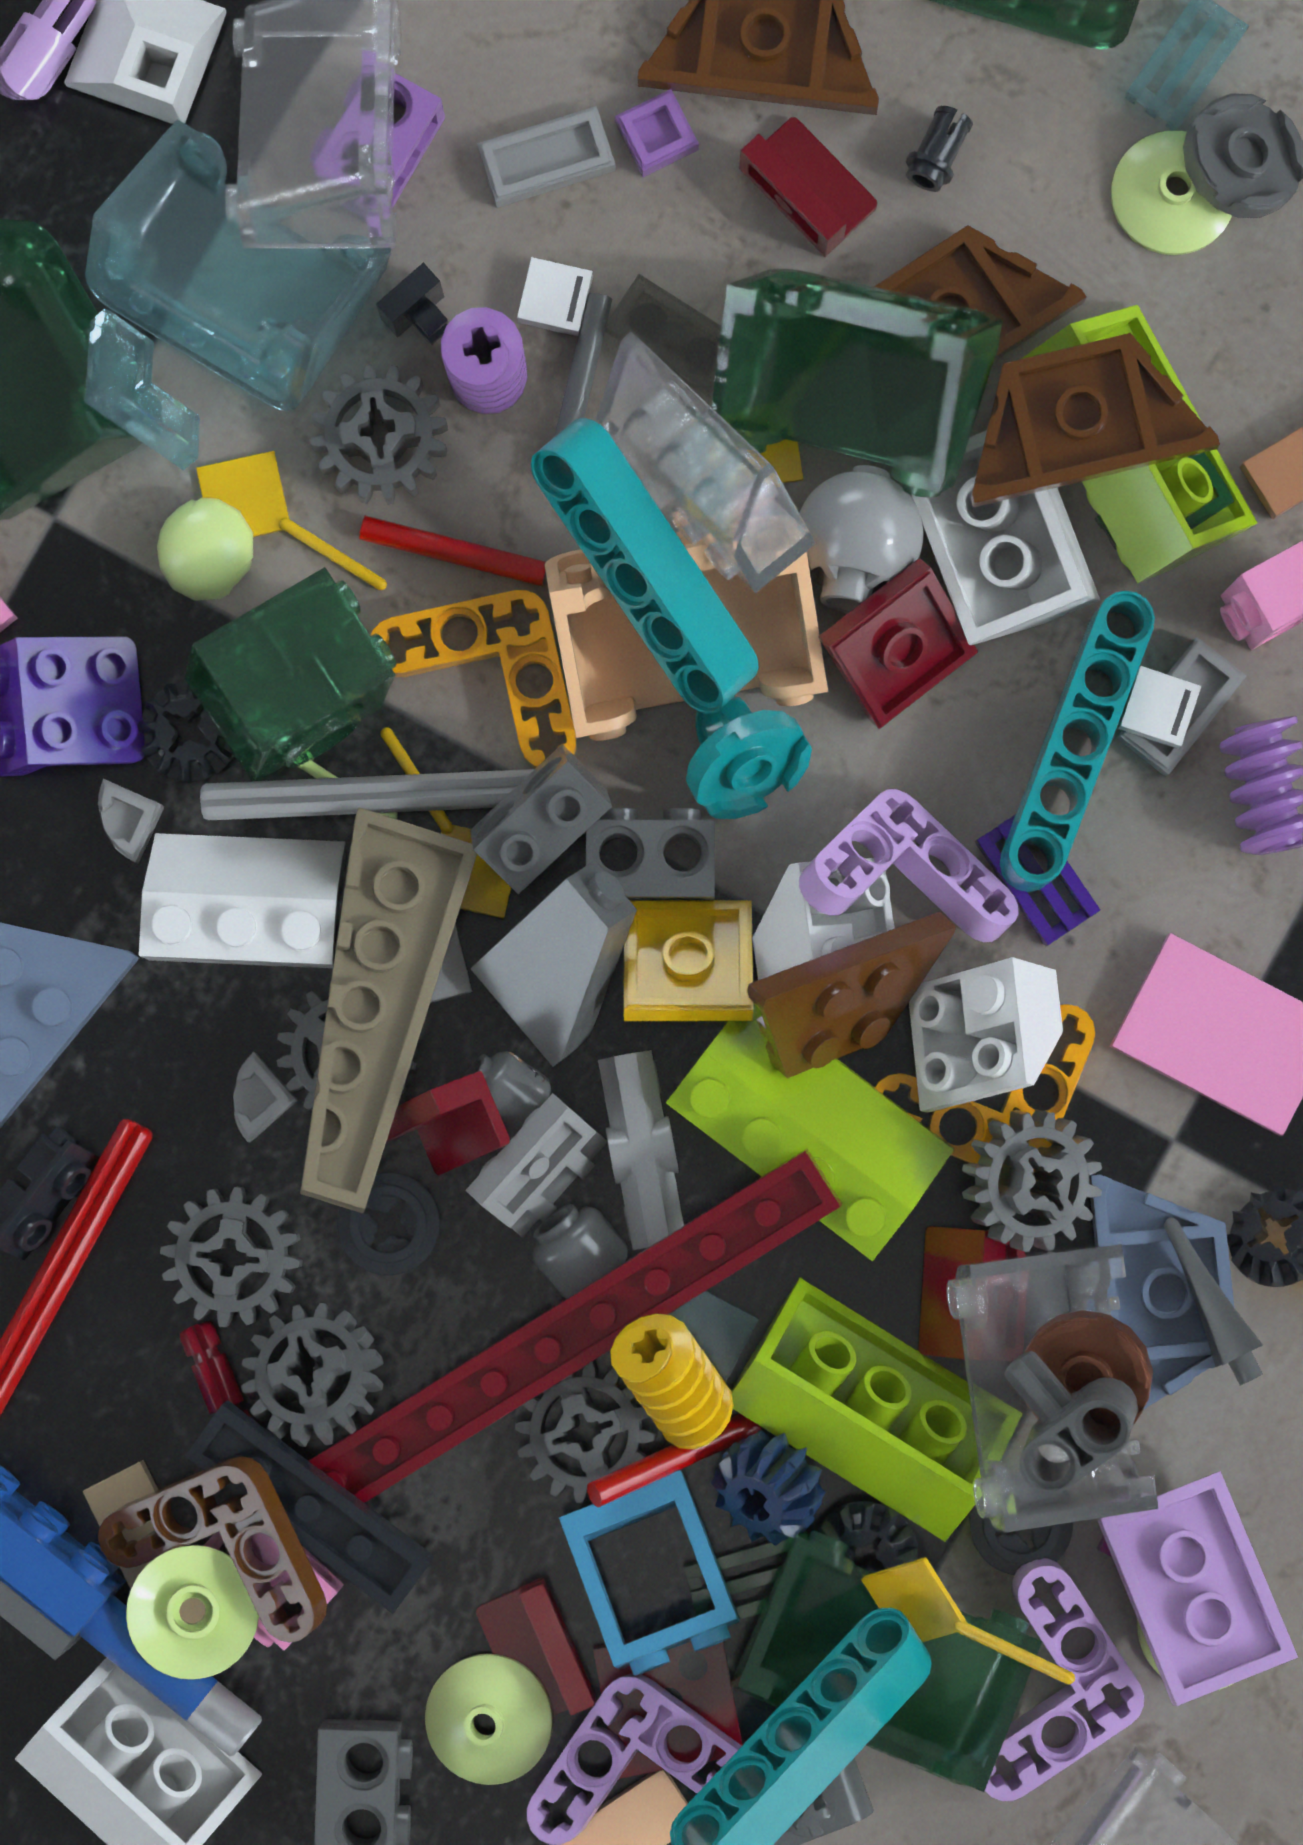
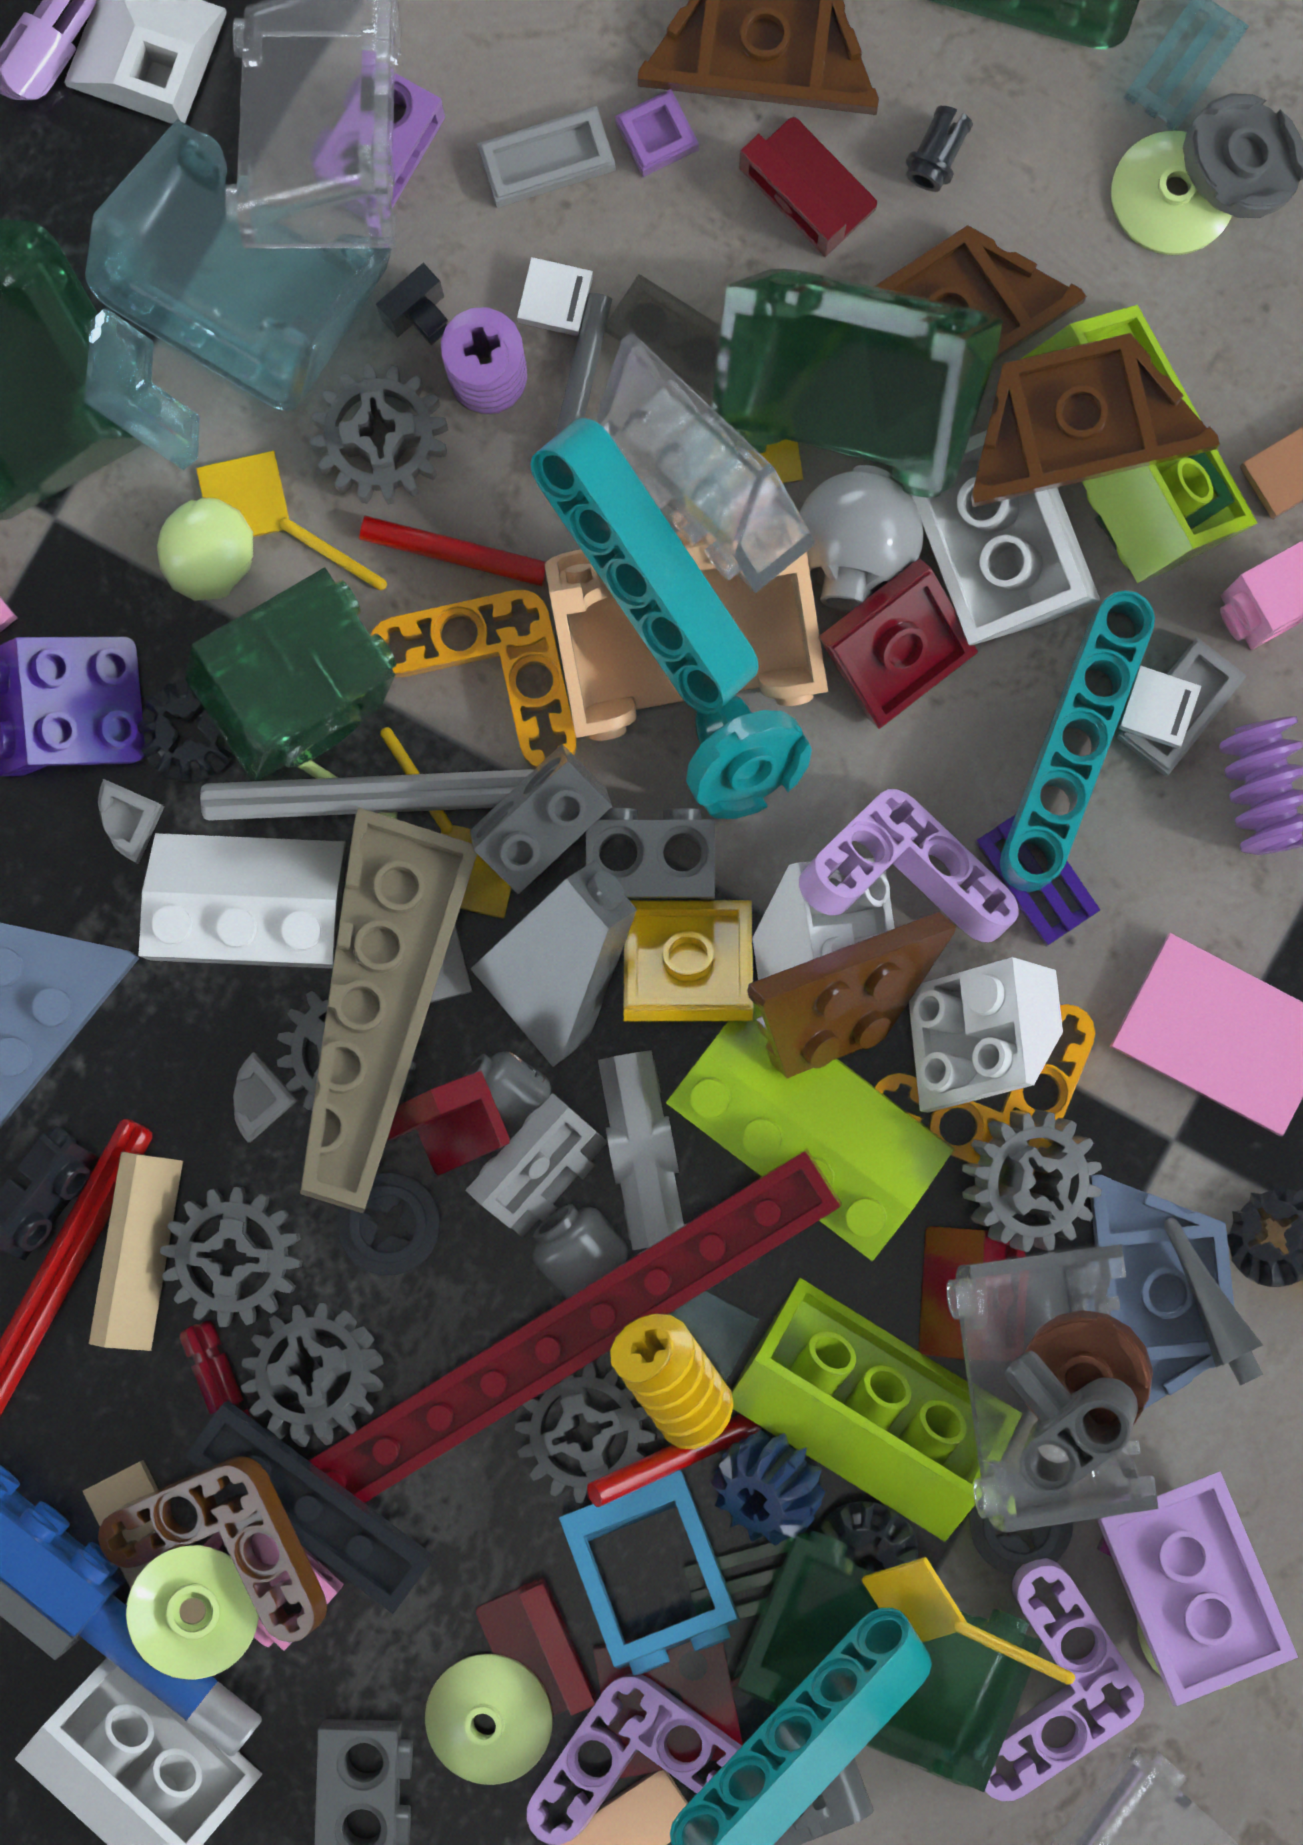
(132, 1257): none -> tan tile

